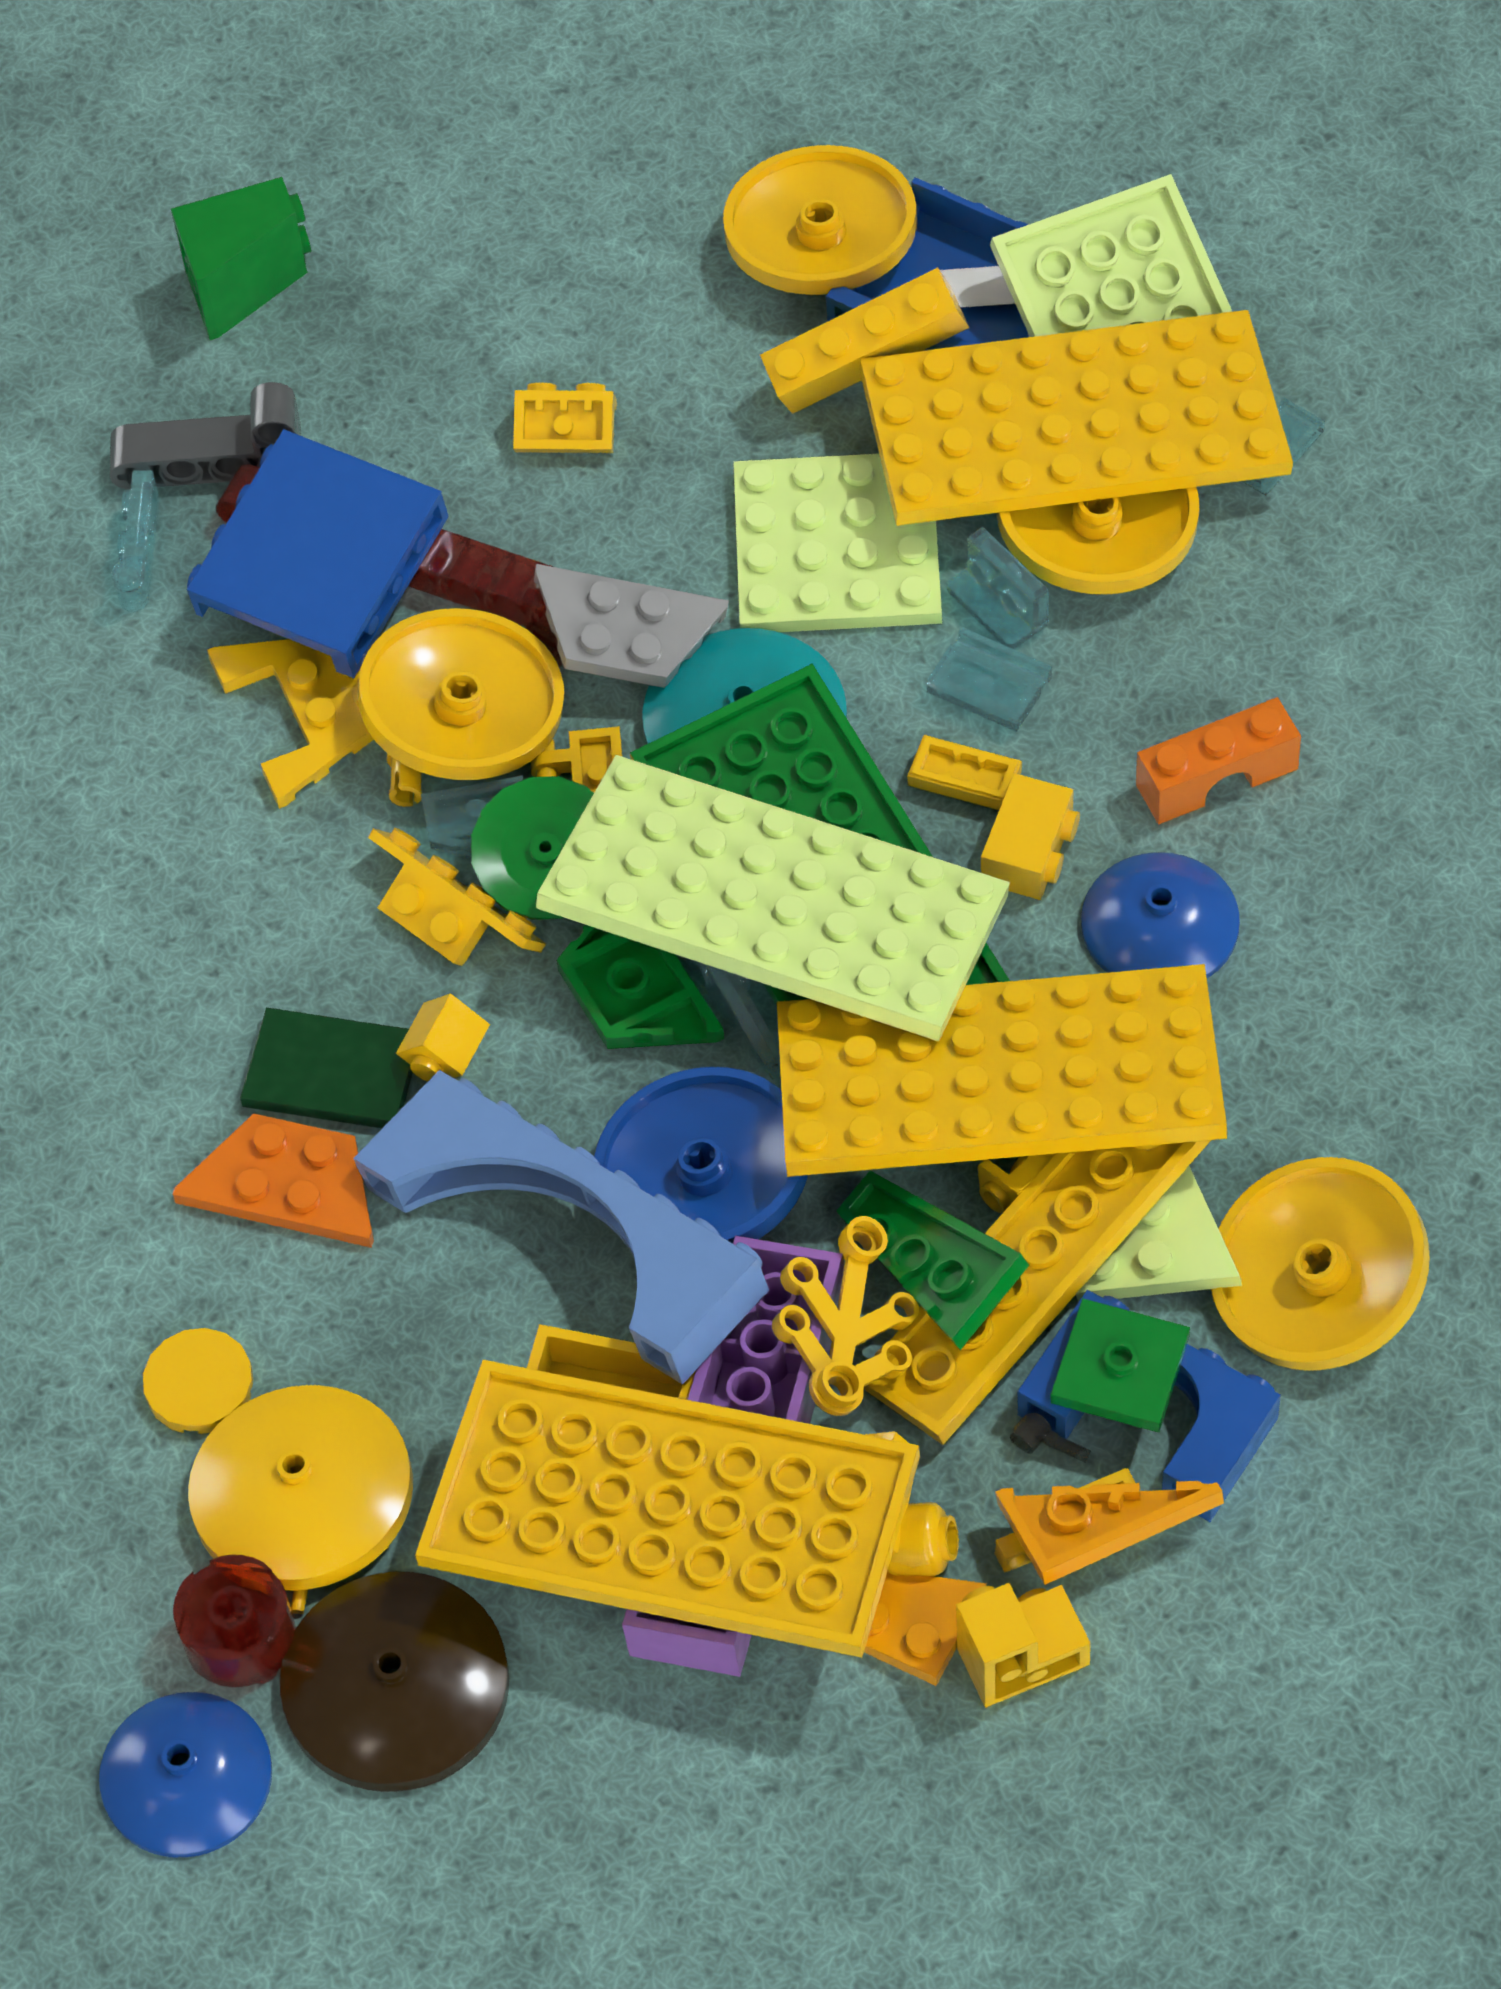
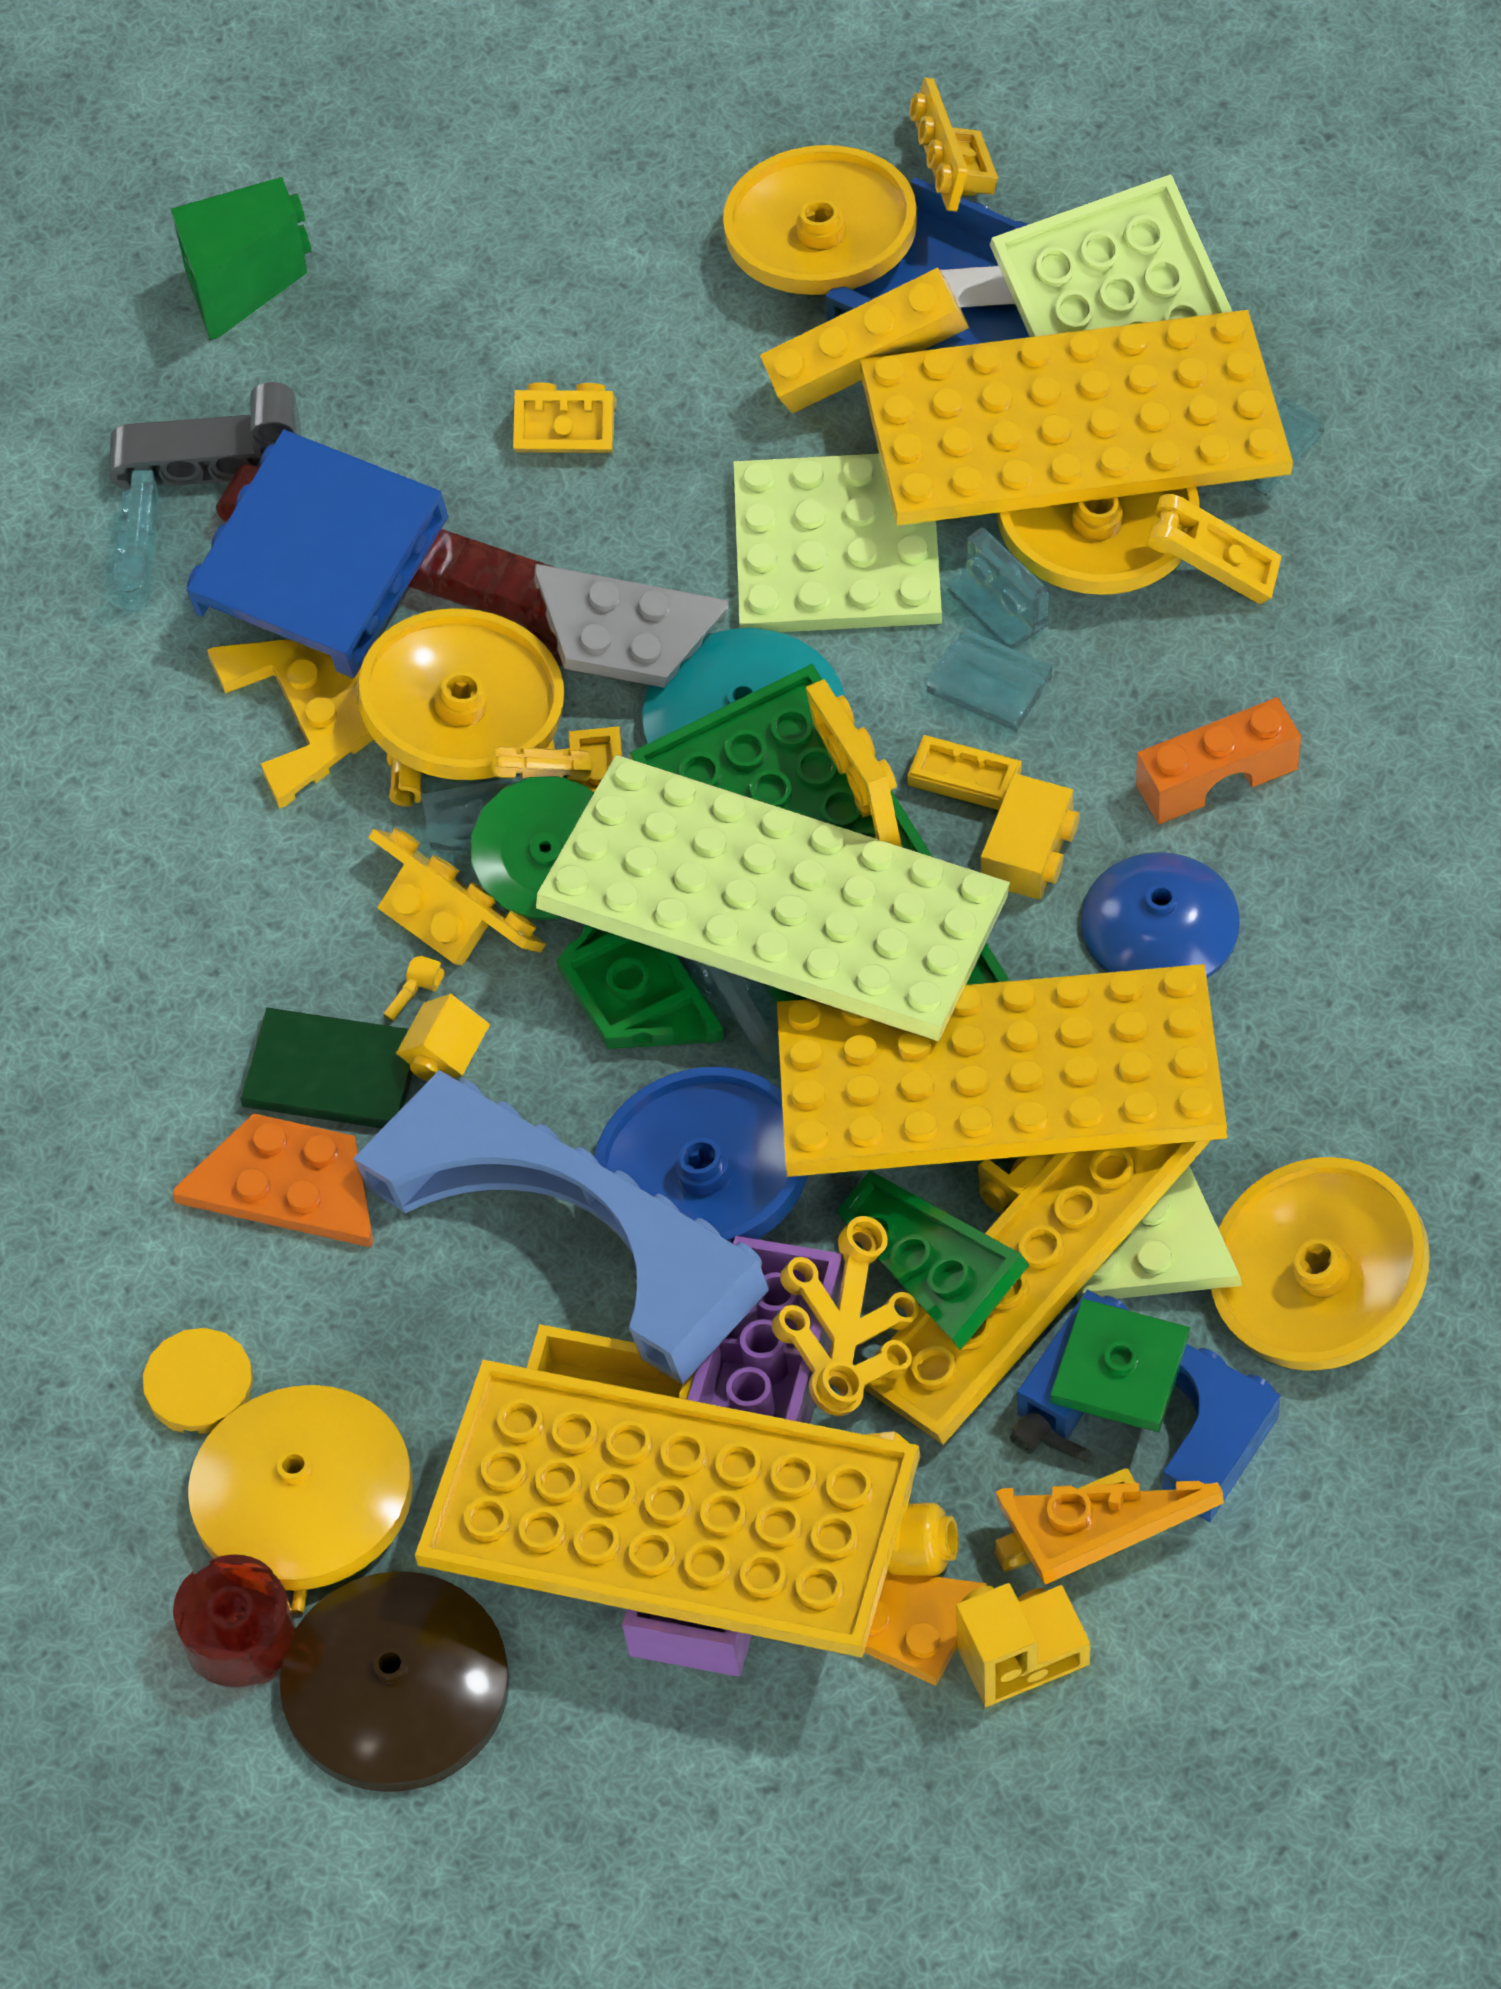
(190, 1805): blue dish -> none
(421, 973): none -> yellow hand
(541, 763): none -> yellow axle
(855, 755): none -> yellow wing
(954, 154): none -> yellow bracket
(1215, 548): none -> yellow plate

